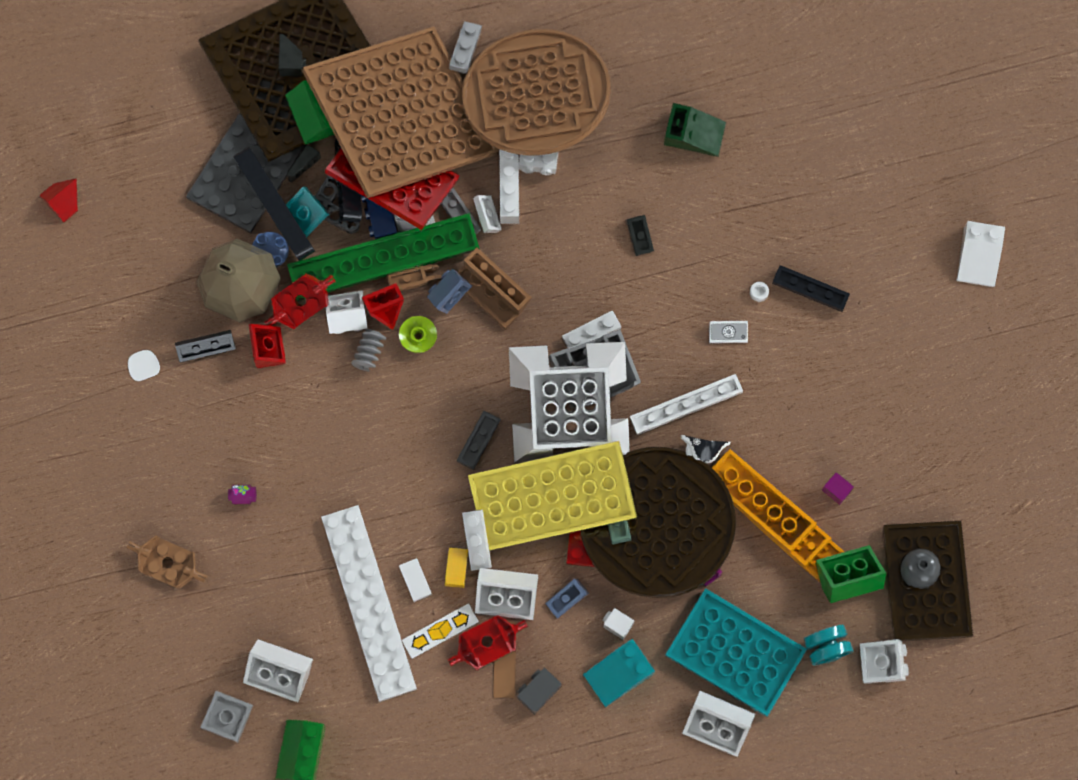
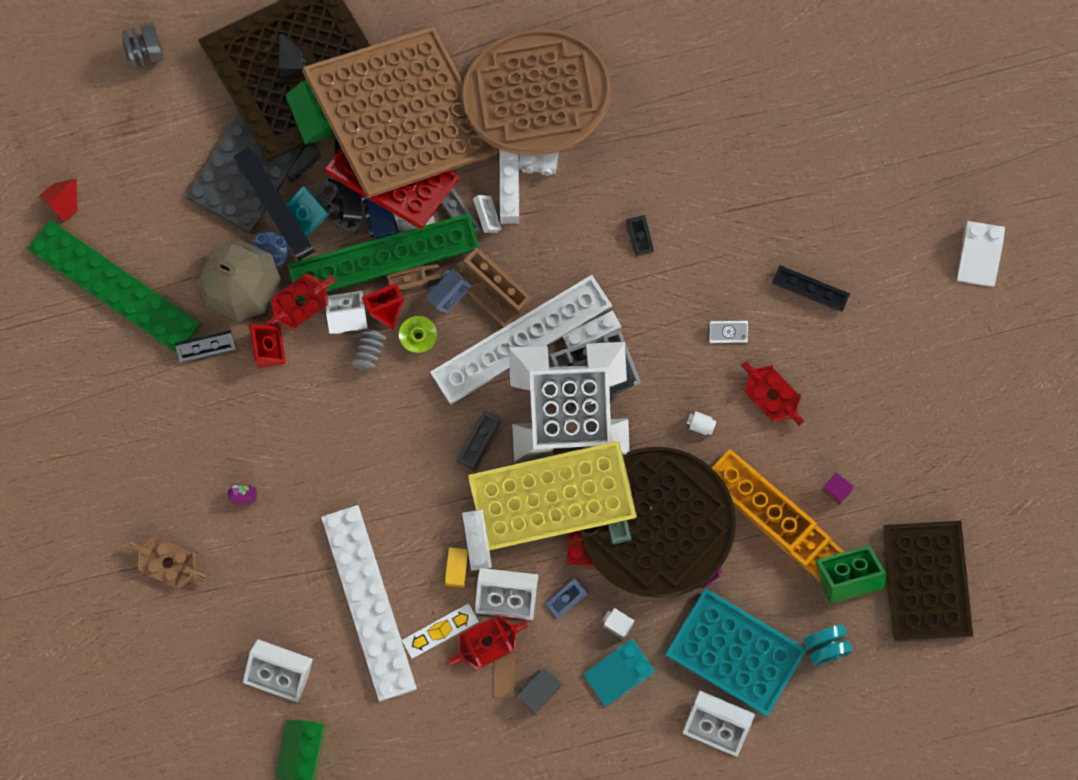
(113, 286): none -> green plate
(142, 45): none -> dark grey wheel
(143, 365): white sticker -> none
(226, 716): light grey plate -> none
(415, 580): white tile -> none
(465, 47): light grey plate -> none
(537, 328): none -> white plate
(686, 404): white plate -> none
(694, 130): dark green slope -> none
(701, 423): none -> white brick
(703, 449): black hat -> none
(759, 291): white tile -> none
(765, 380): none -> red plate
(883, 661): white plate -> none
(920, 568): dark grey cylinder -> none

